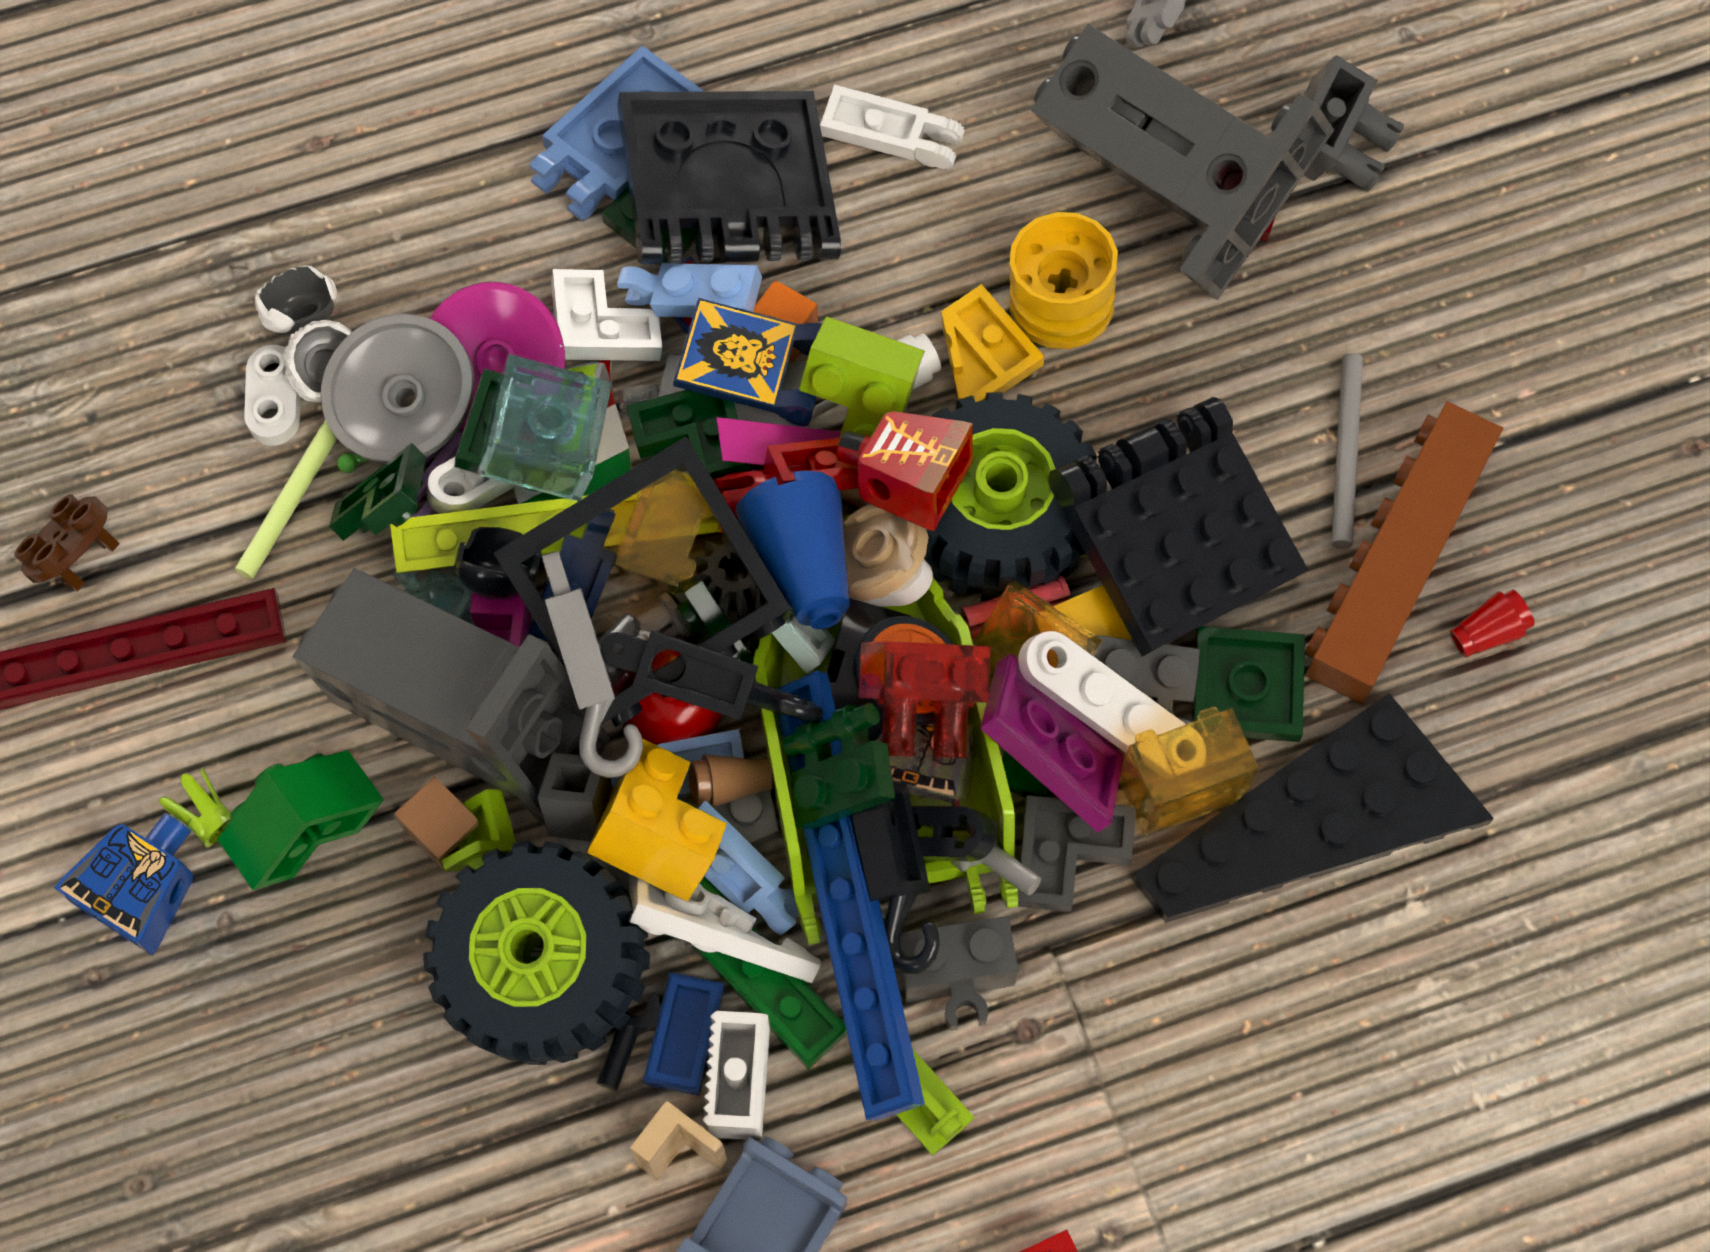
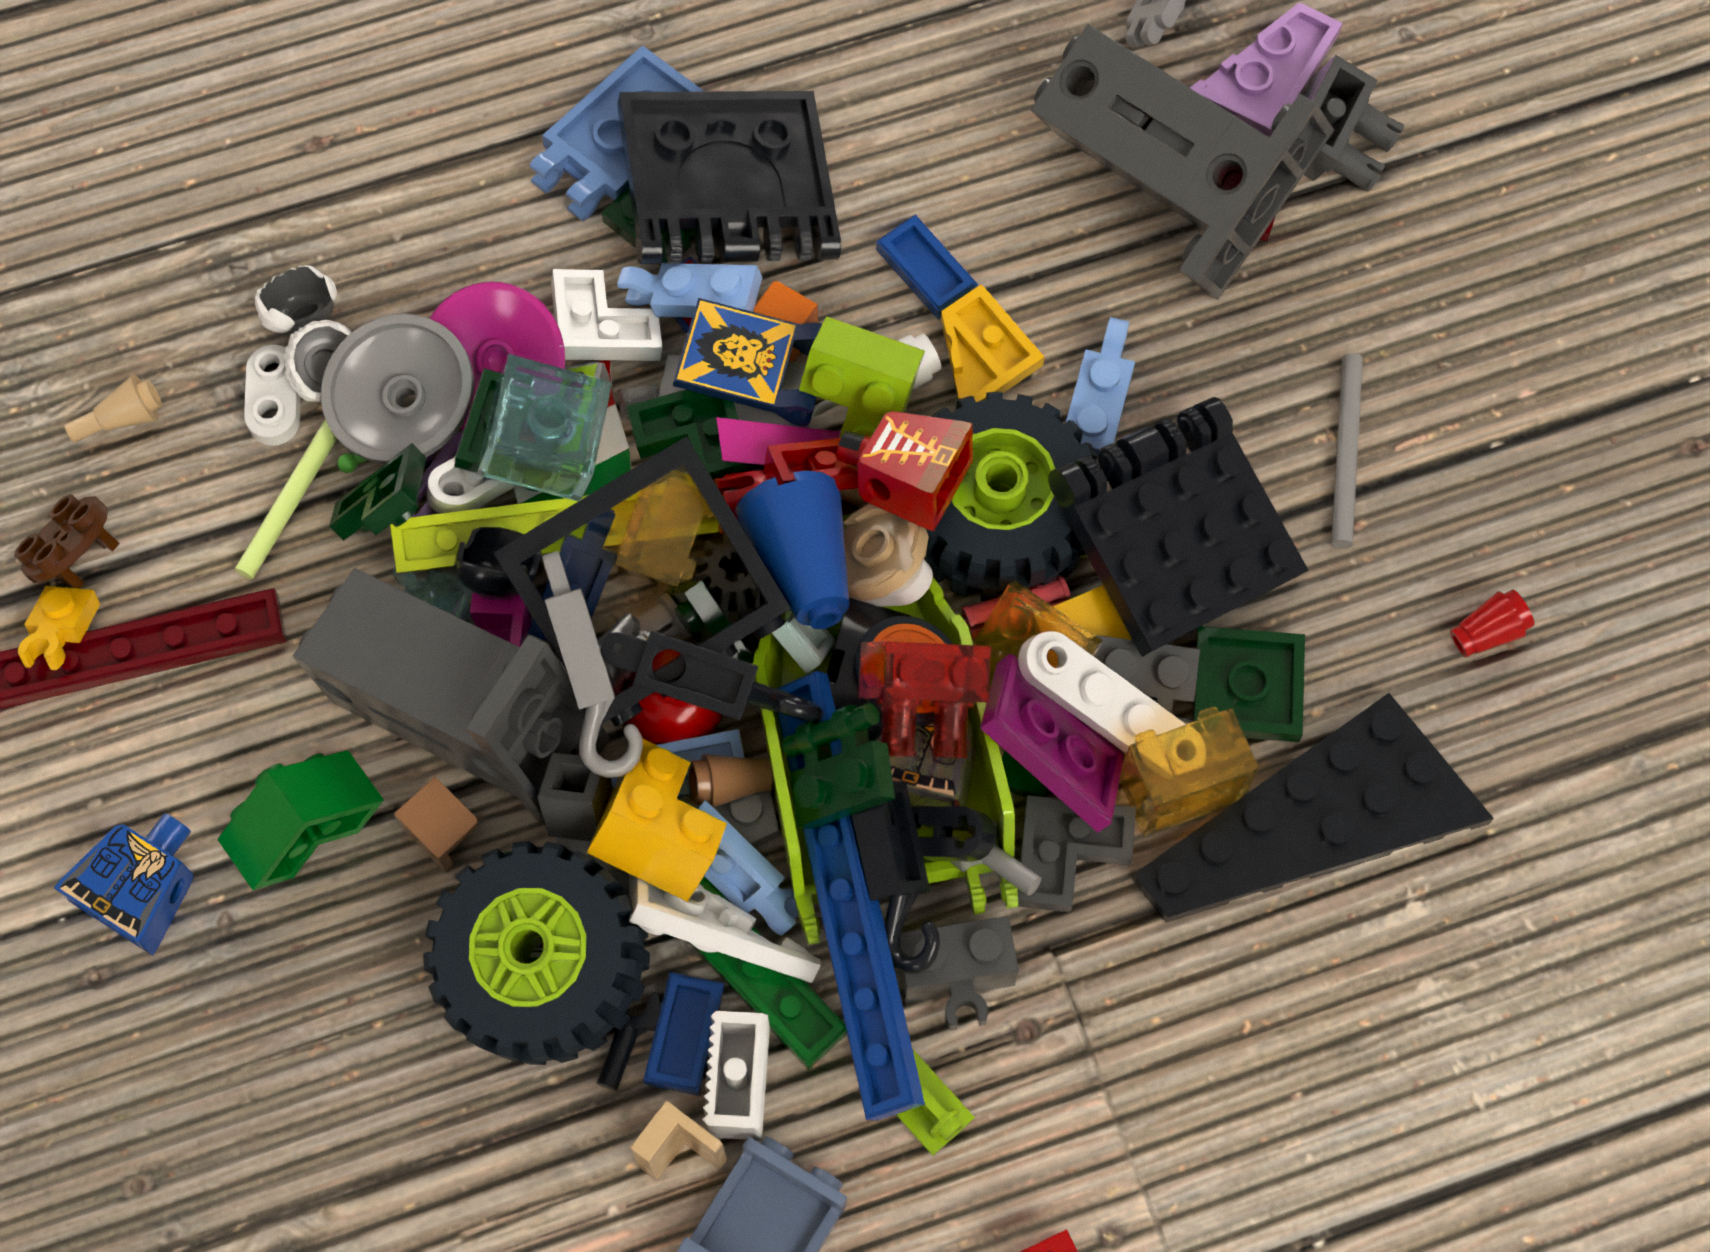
(57, 618): none -> yellow plate
(126, 406): none -> tan cone
(213, 815): lime piece -> none
(492, 832): lime bracket -> none
(890, 127): white hinge -> none
(925, 265): none -> blue tile
(1063, 280): yellow wheel -> none
(1102, 388): none -> light blue plate
(1272, 67): none -> lavender wing
(1403, 553): dark orange brick -> none

